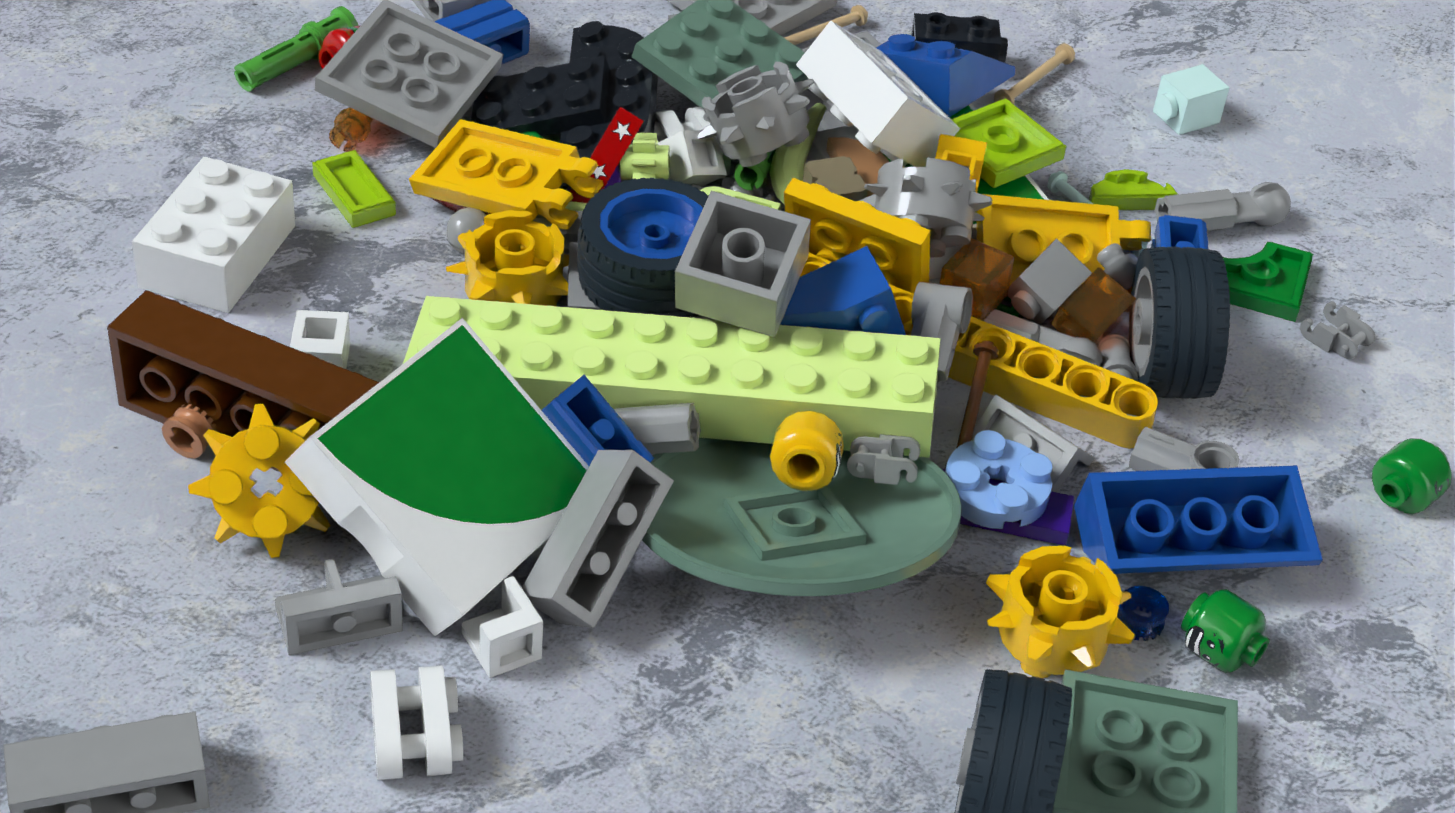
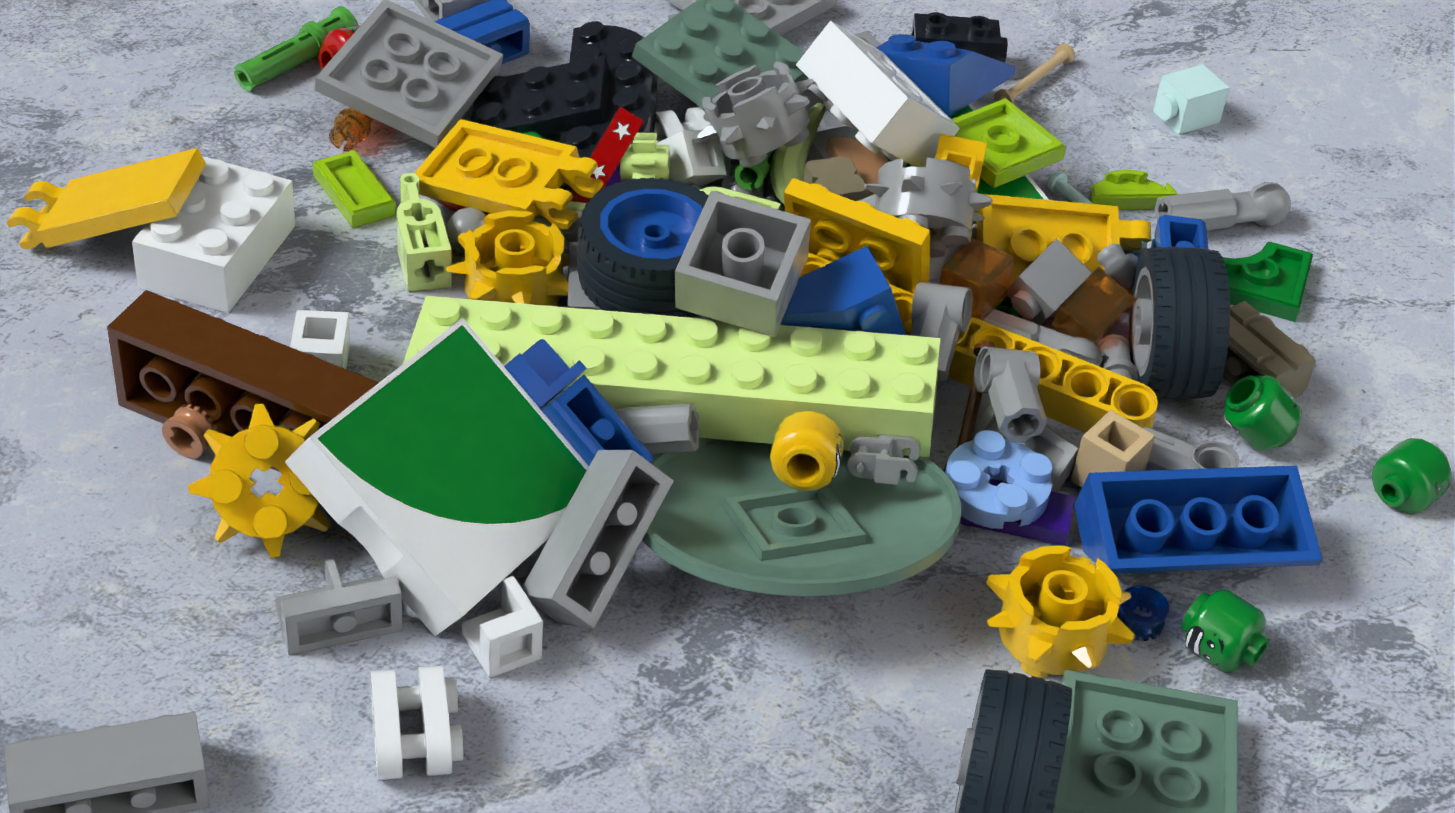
(109, 200): none -> yellow tile
(421, 239): none -> yellowish green piece
(543, 372): none -> blue panel
(858, 16): tan axle -> none
(1012, 385): none -> light grey piece
(1112, 446): none -> tan brick
(1262, 412): none -> green head
(1263, 349): none -> dark tan brick
(1341, 340): light grey piece -> none

